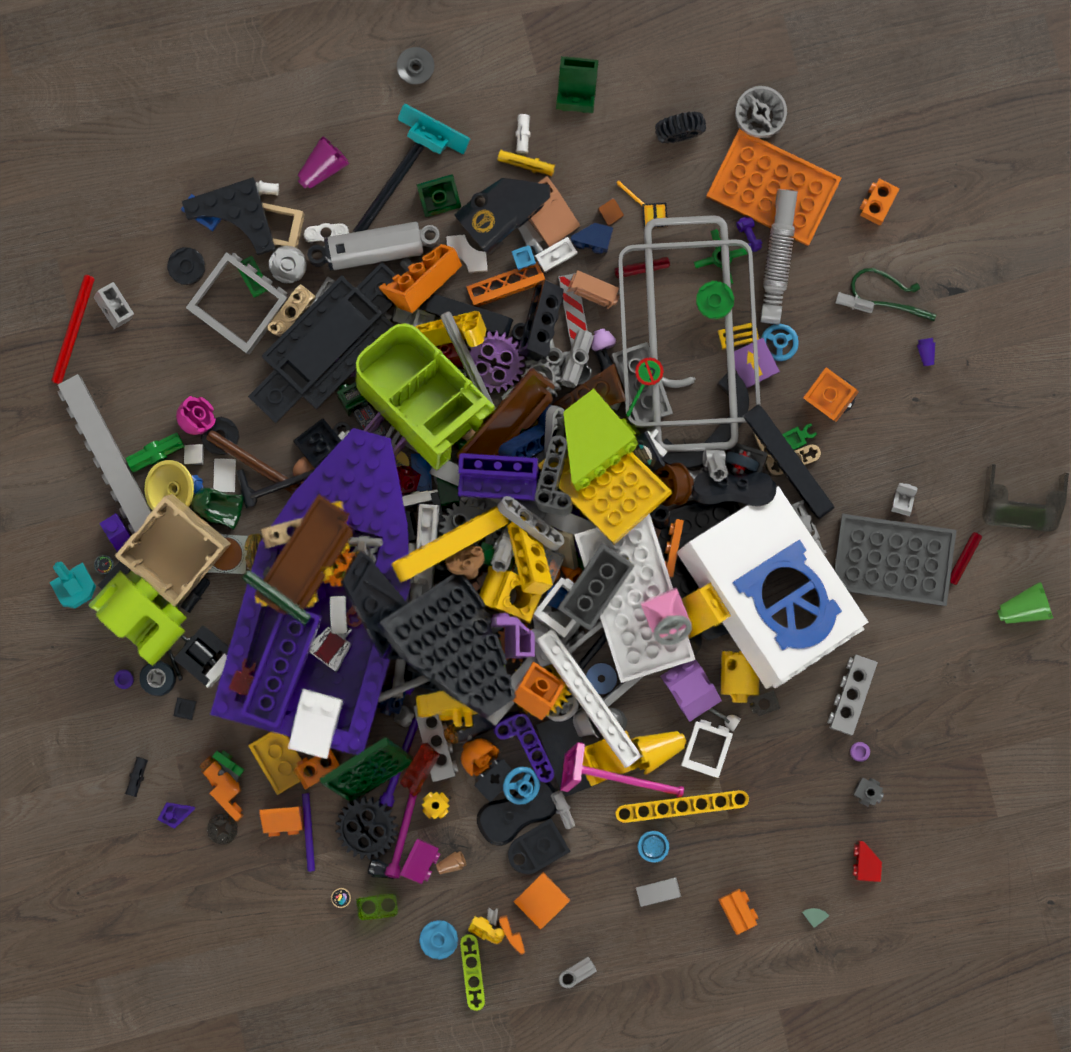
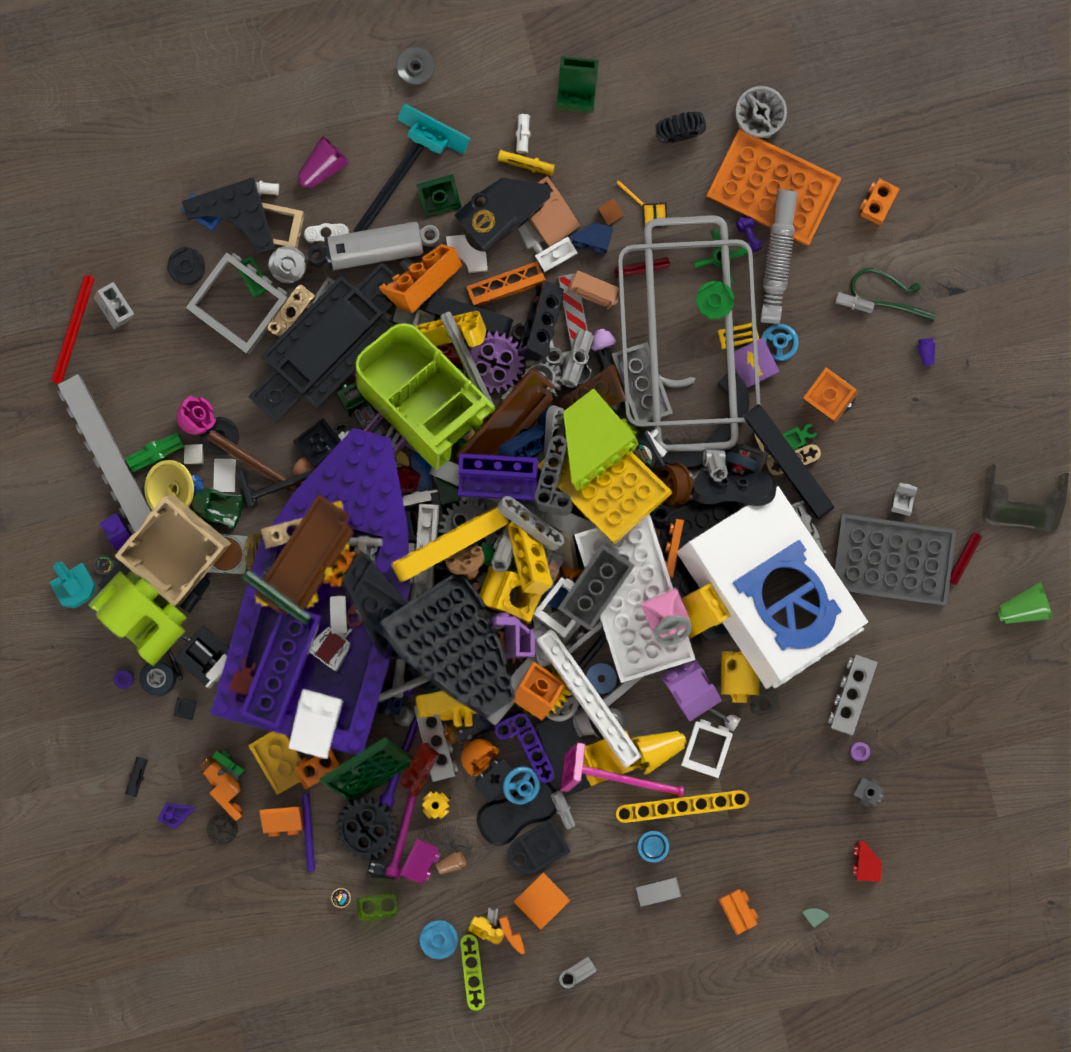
(523, 257): dark azure tile -> none
(648, 372): piece -> none

